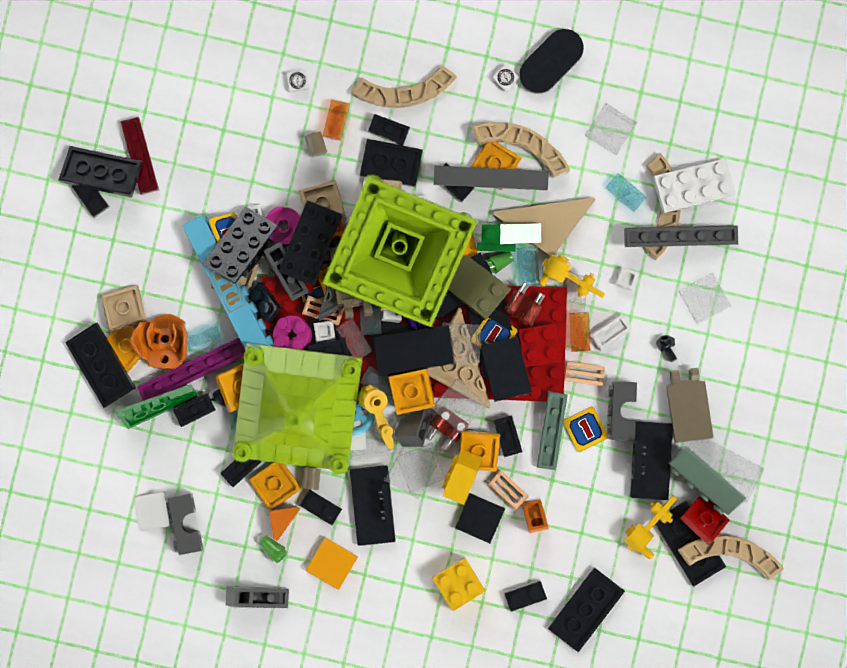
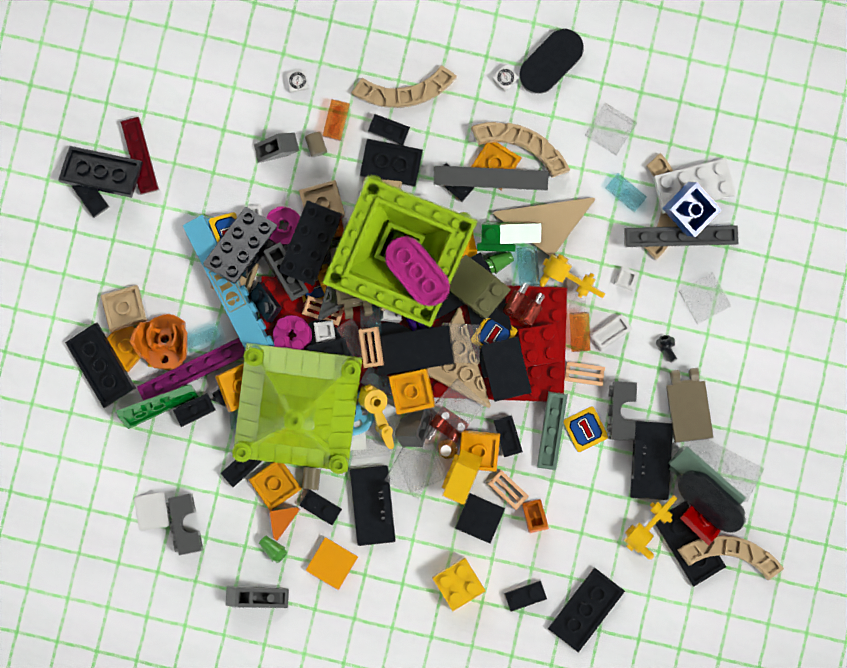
(276, 147): none -> dark grey slope
(371, 347): none -> light nougat tile
(417, 271): none -> dark pink tile
(447, 448): none -> clear orange tile
(692, 209): none -> blue brick
(712, 501): none -> black tile

